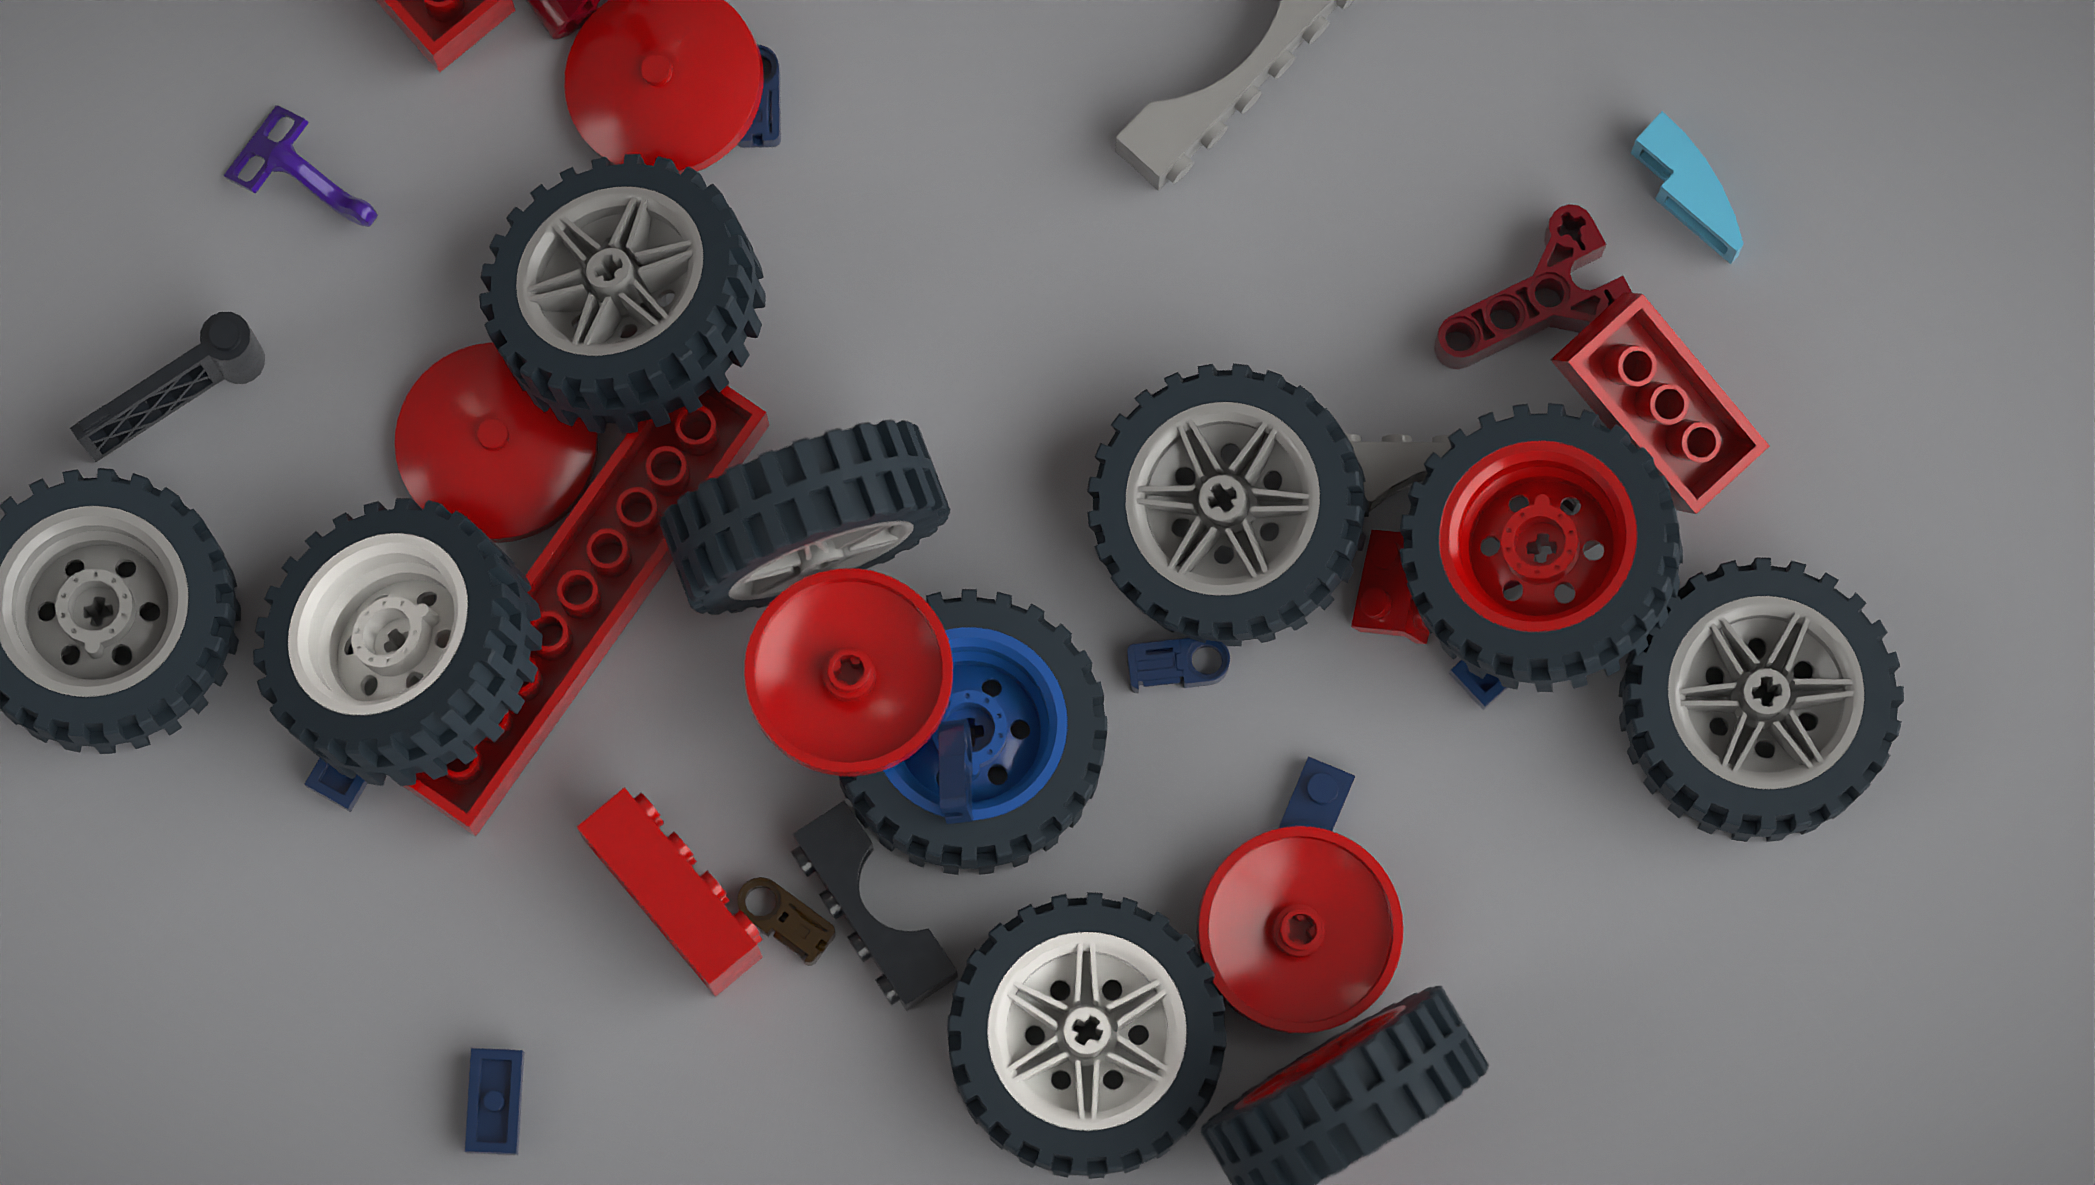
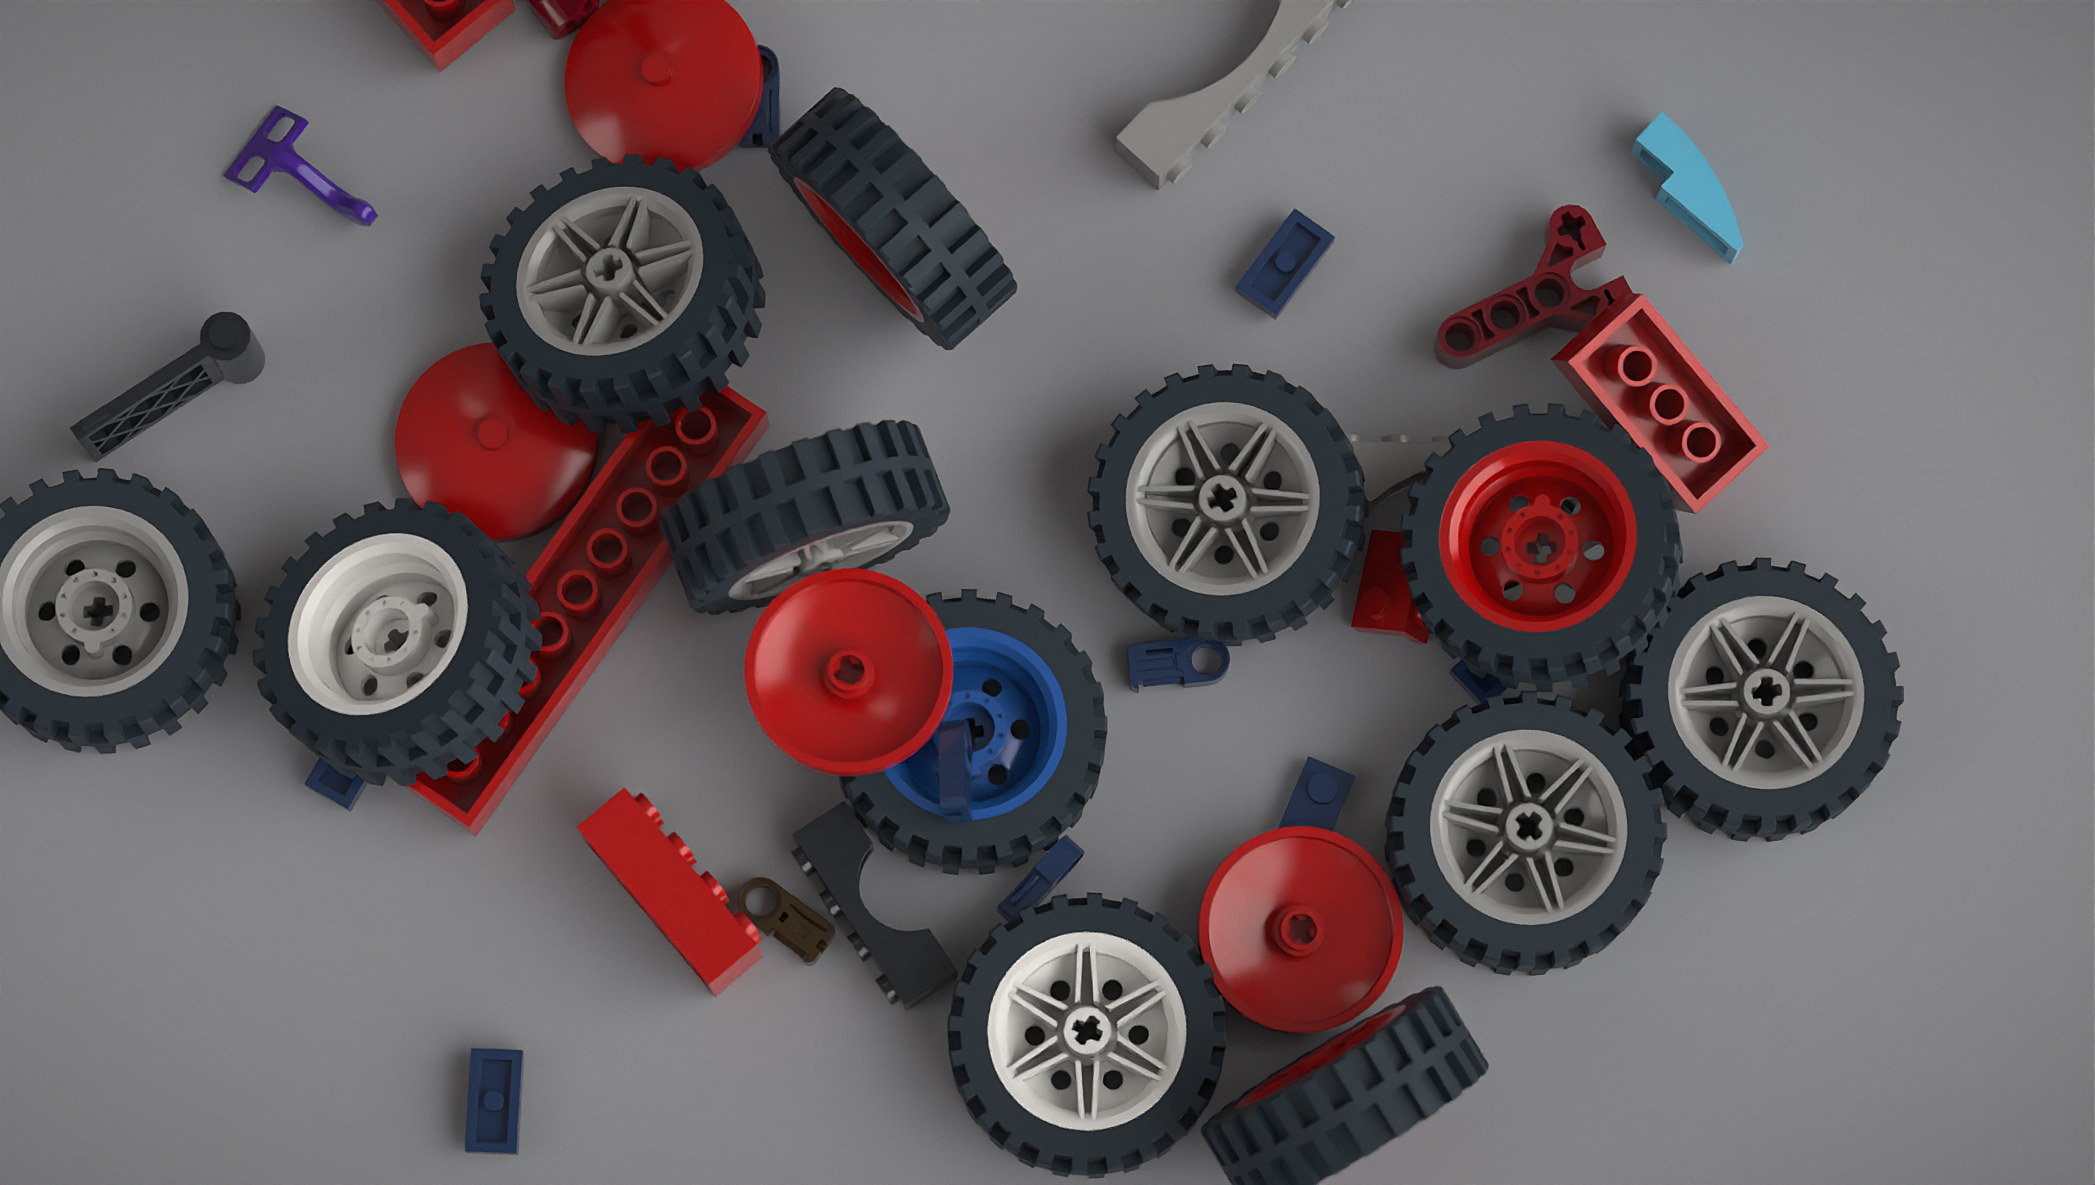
(893, 218): none -> black wheel
(1042, 878): none -> dark blue piece
(1285, 264): none -> dark blue plate
(1465, 897): none -> wheel

